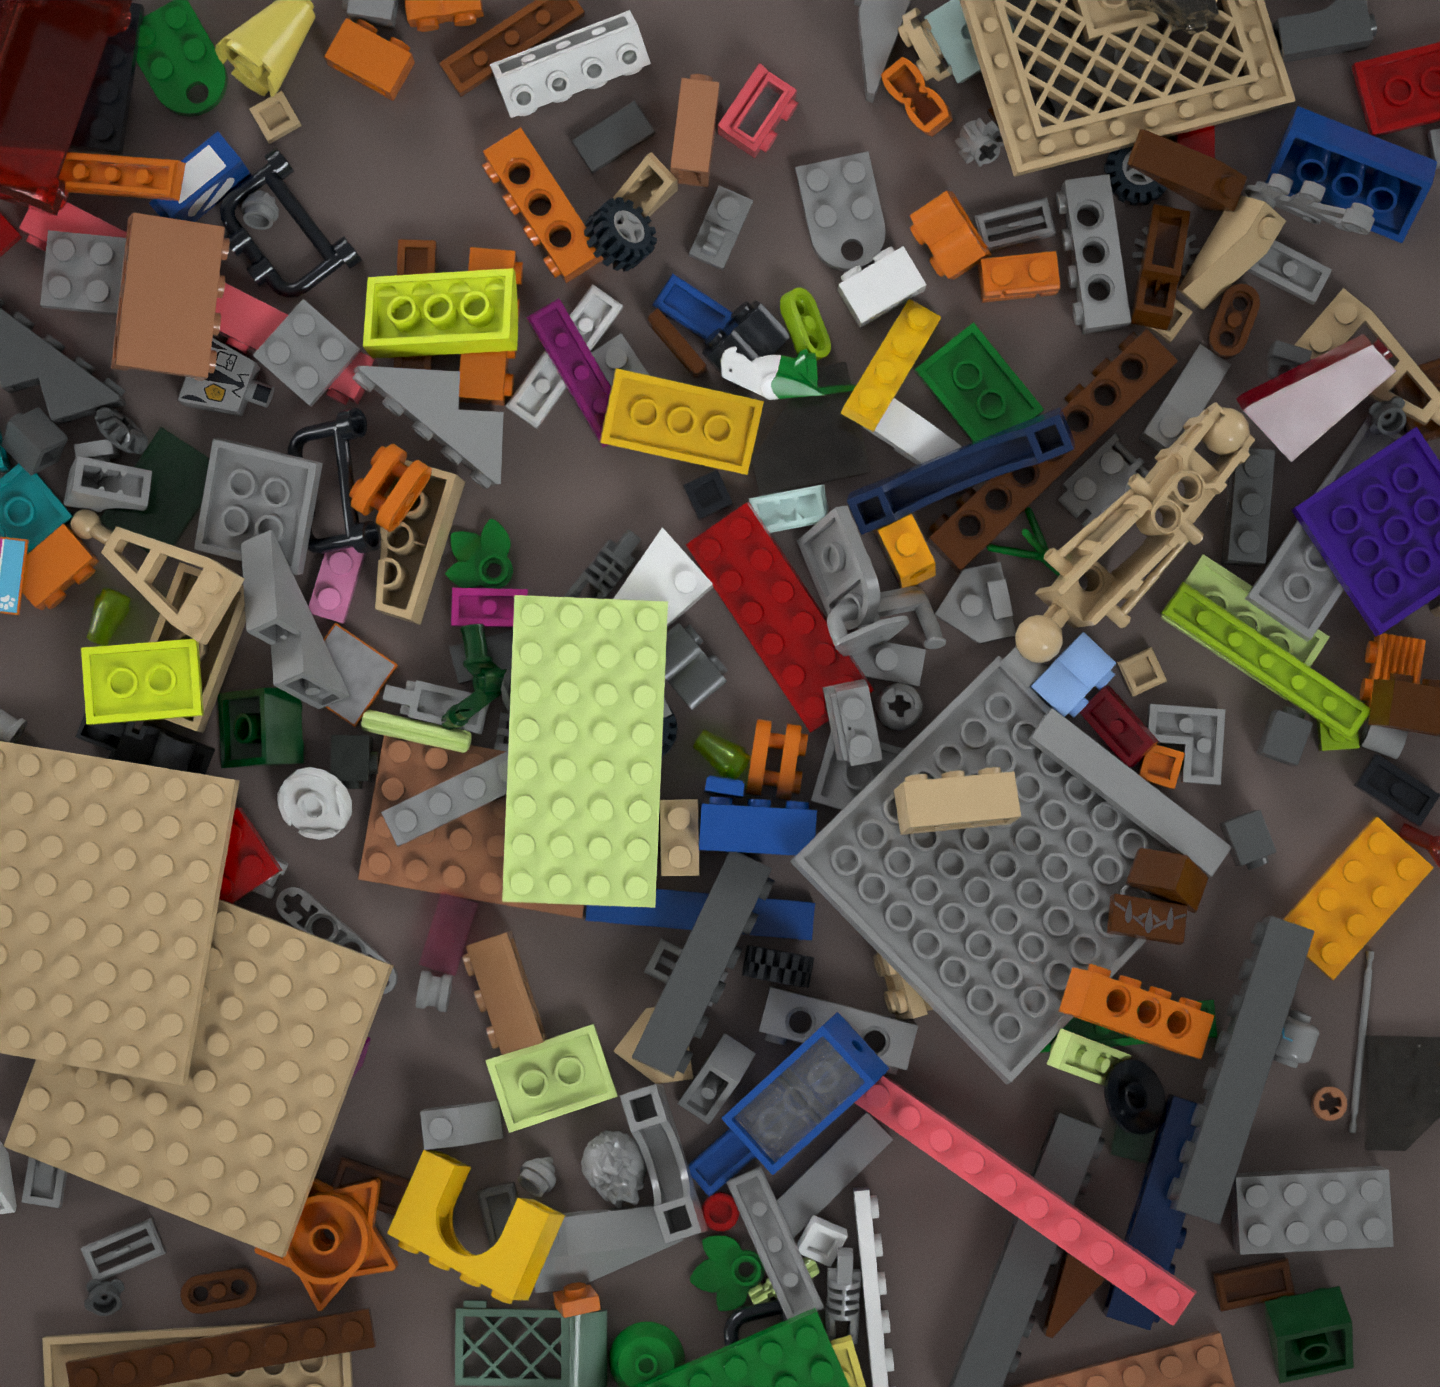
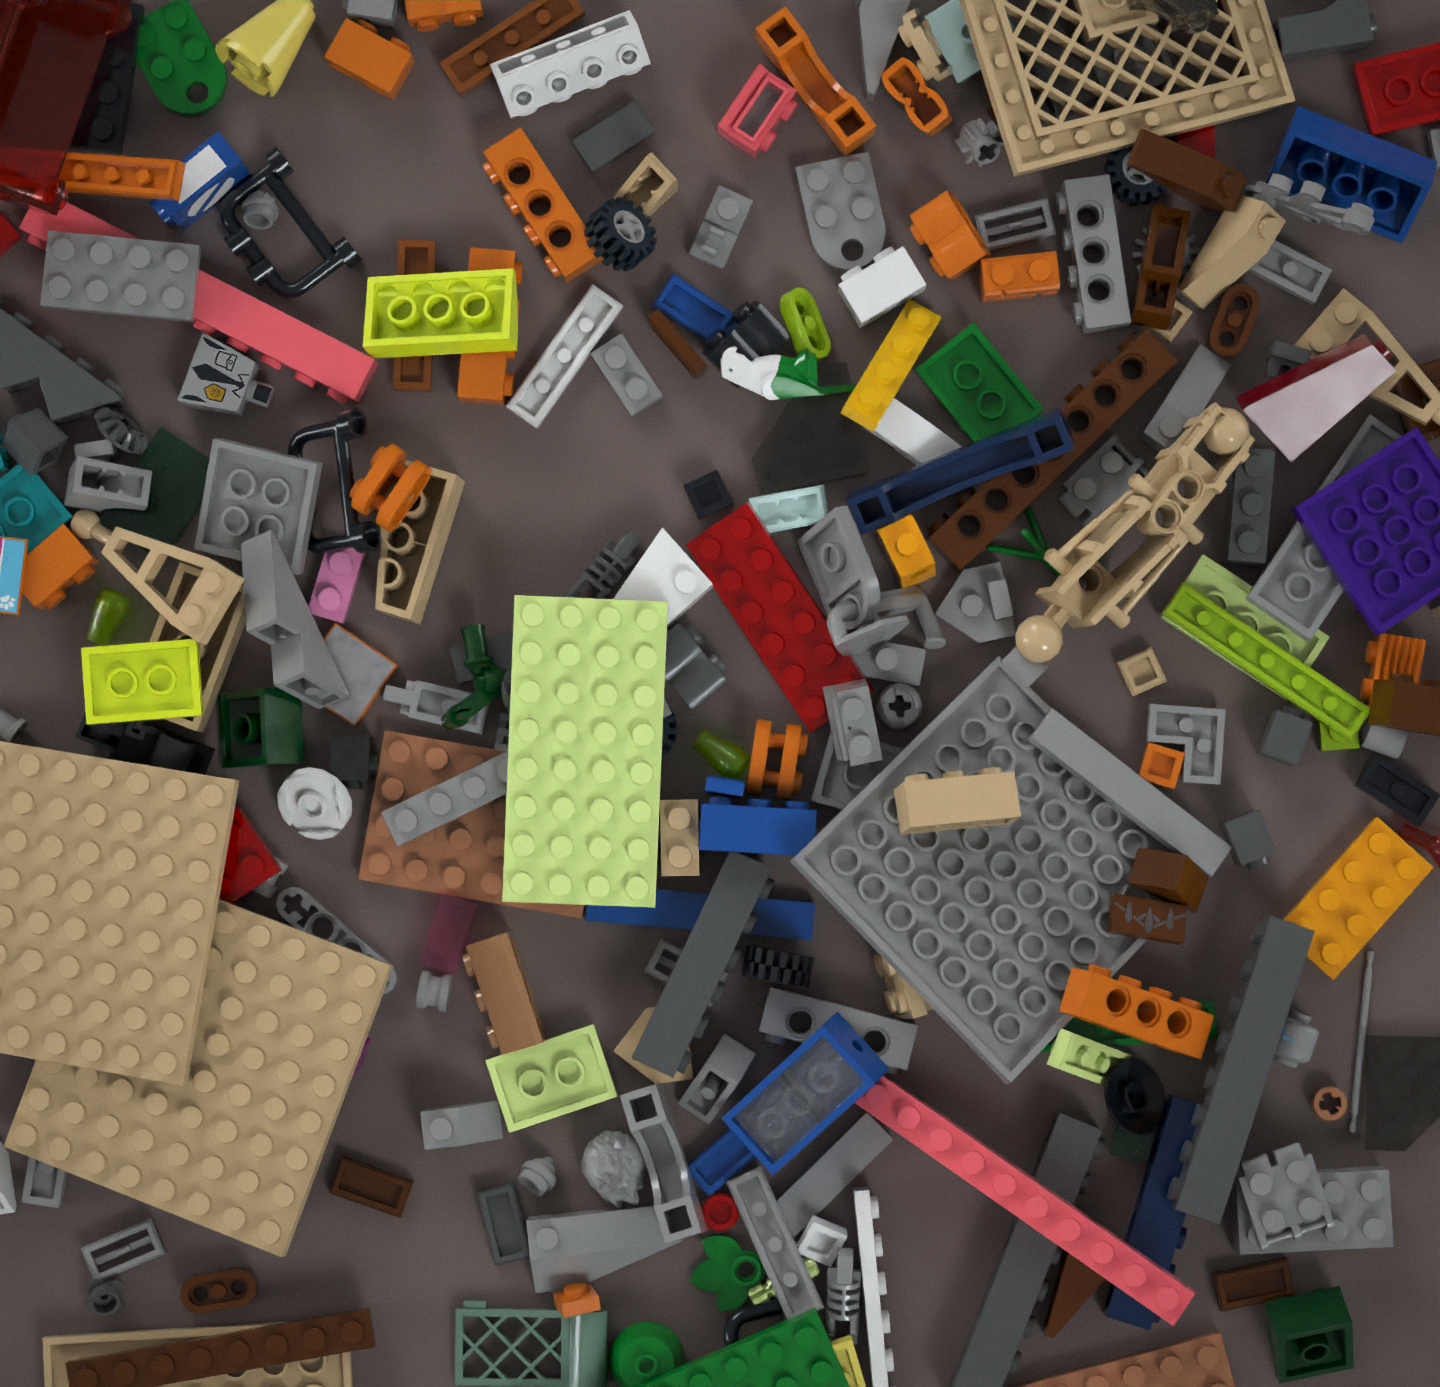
(169, 296): nougat panel -> none
(275, 117): tan plate -> none
(307, 353): light grey plate -> none
(357, 1246): orange plate -> none
(416, 731): yellowish green axle -> none
(426, 1226): yellow arch -> none
(432, 403): light grey slope -> none
(478, 553): green plate -> none
(484, 606): dark pink plate -> none
(573, 362): magenta tile -> none
(681, 421): yellow plate -> none
(695, 130): nougat brick -> none
(823, 96): none -> orange arch
(1074, 675): light blue brick -> none
(1118, 726): dark red plate -> none
(1283, 1195): none -> light grey plate
(1393, 422): dark grey plate -> none

